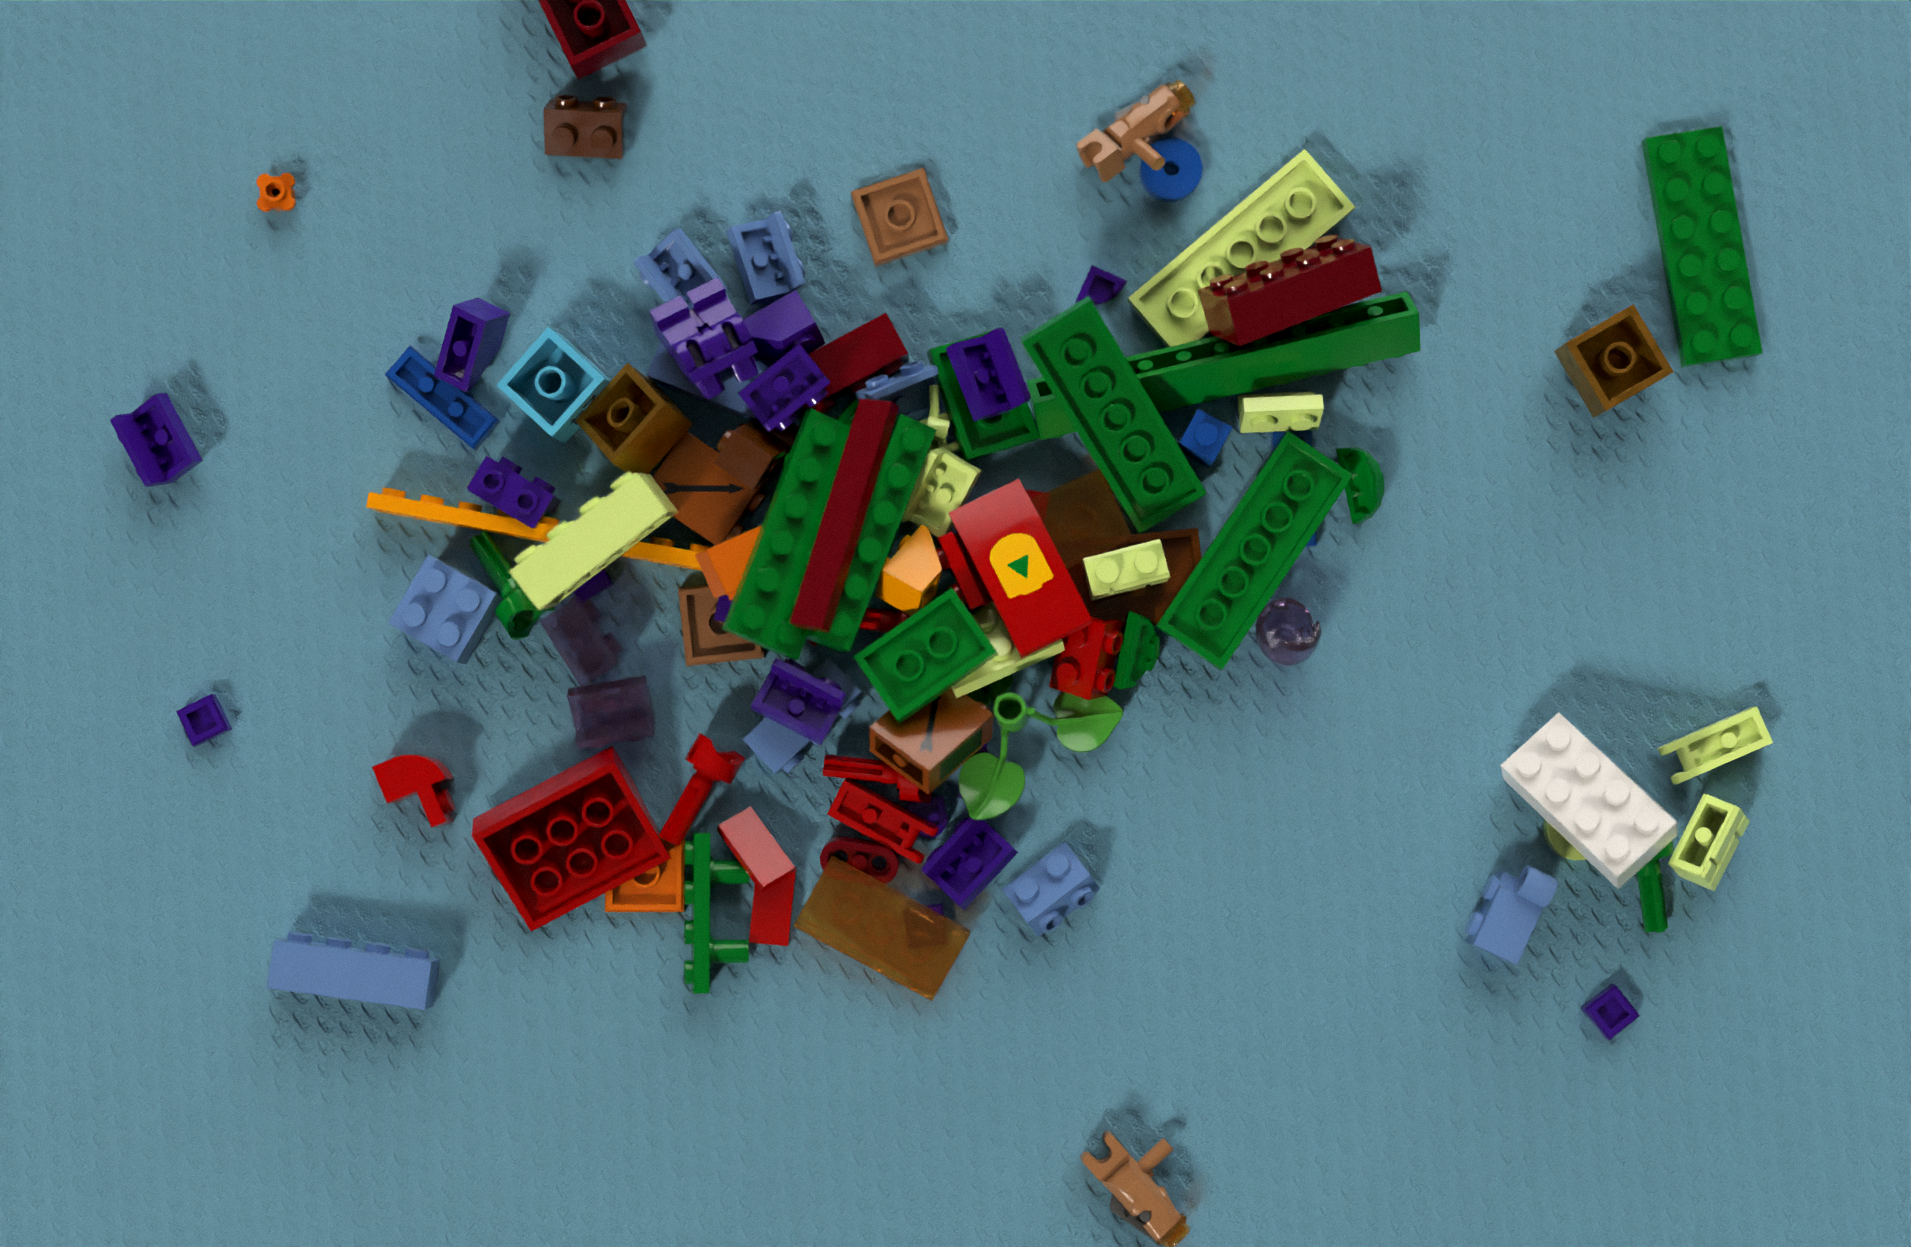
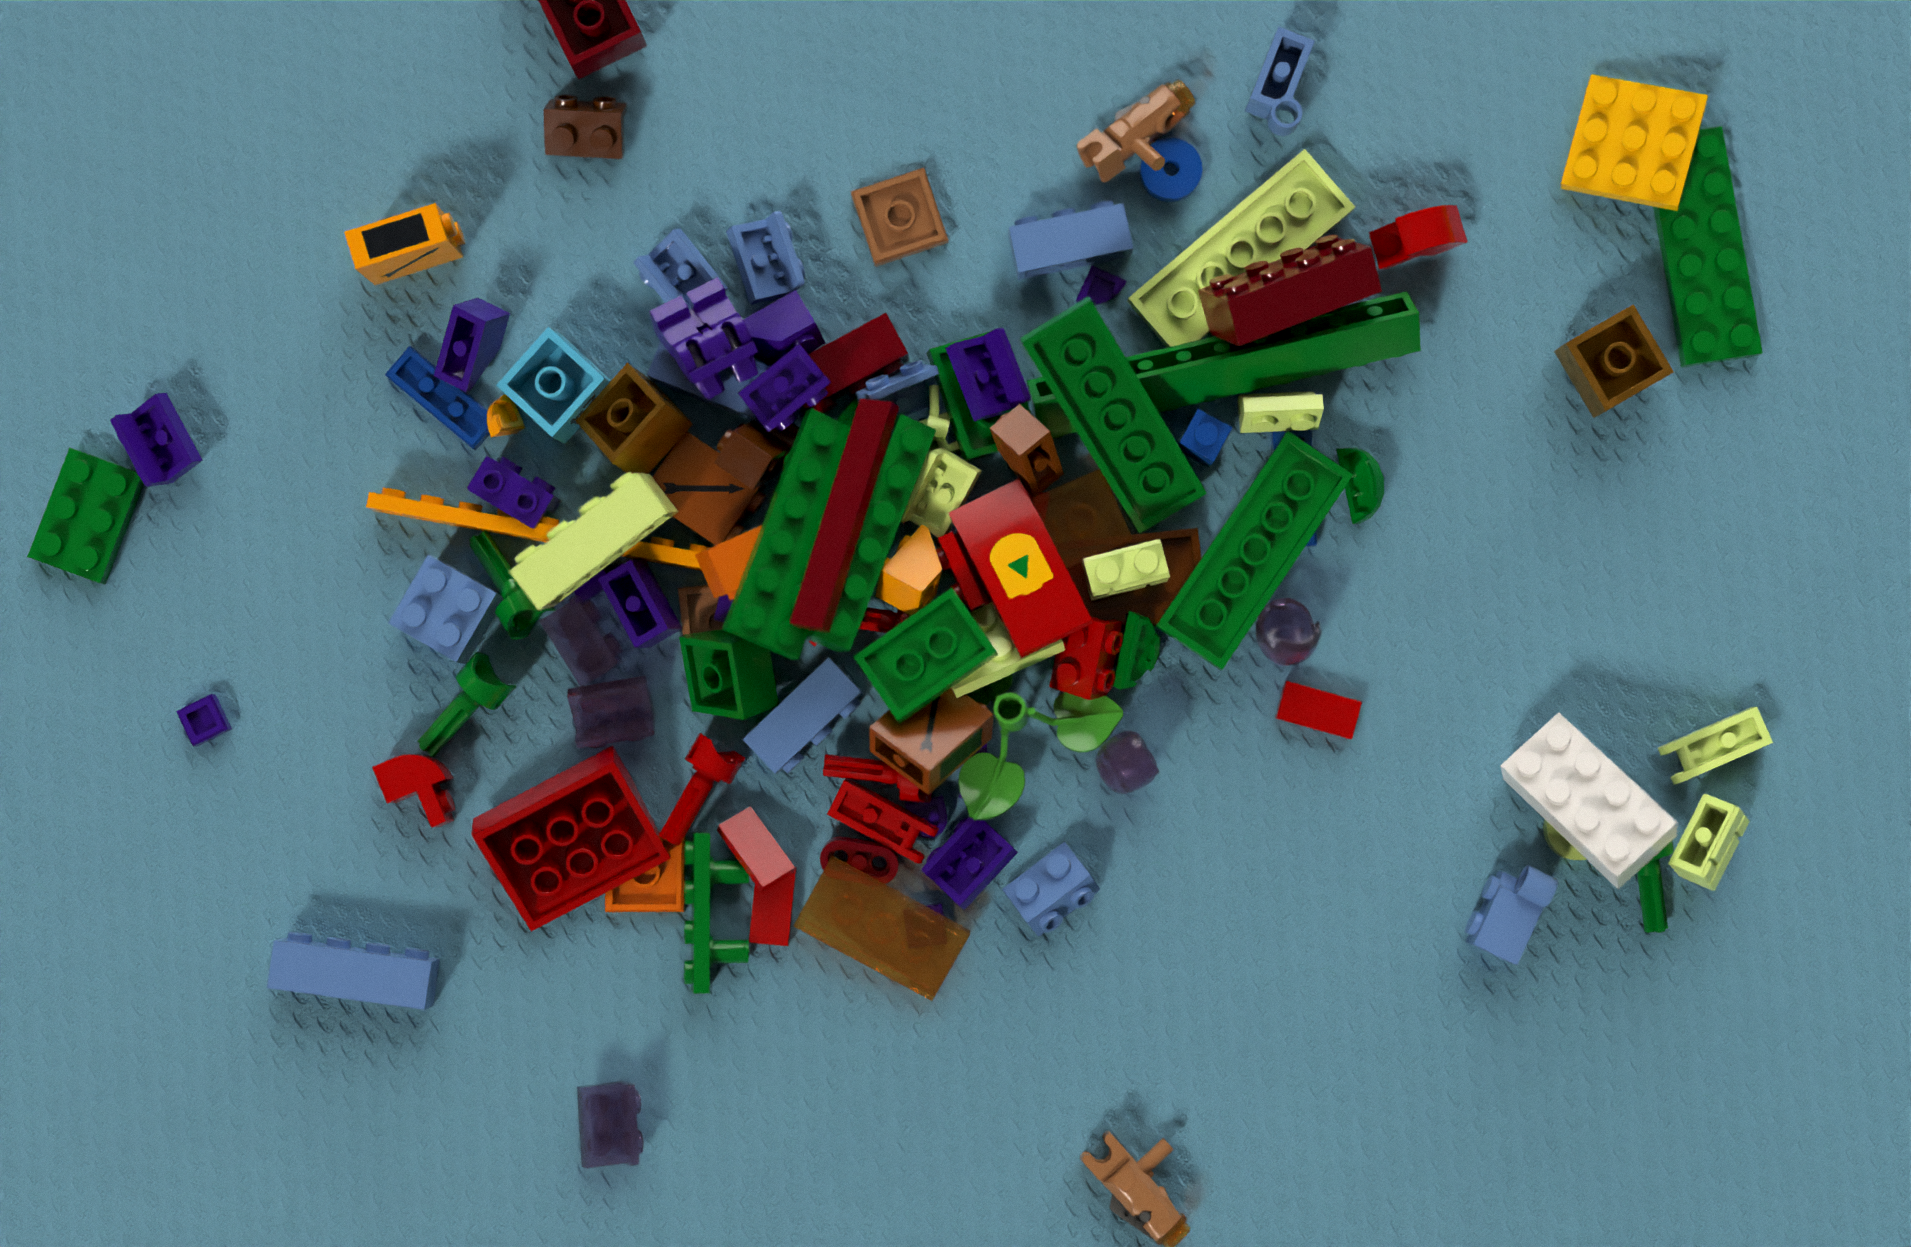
(86, 516): none -> green plate
(284, 200): orange plate -> none
(405, 244): none -> light orange brick
(479, 688): none -> green piece
(503, 417): none -> light orange tile
(609, 1124): none -> clear purple bracket
(640, 603): none -> dark purple brick
(728, 674): none -> green slope
(799, 700): dark purple bracket -> none
(1027, 449): none -> dark orange slope
(1070, 240): none -> medium blue brick
(1126, 763): none -> clear purple helmet
(1280, 79): none -> medium blue hinge
(1318, 710): none -> red tile
(1418, 234): none -> red brick
(1610, 1011): dark purple tile -> none
(1634, 142): none -> yellow plate

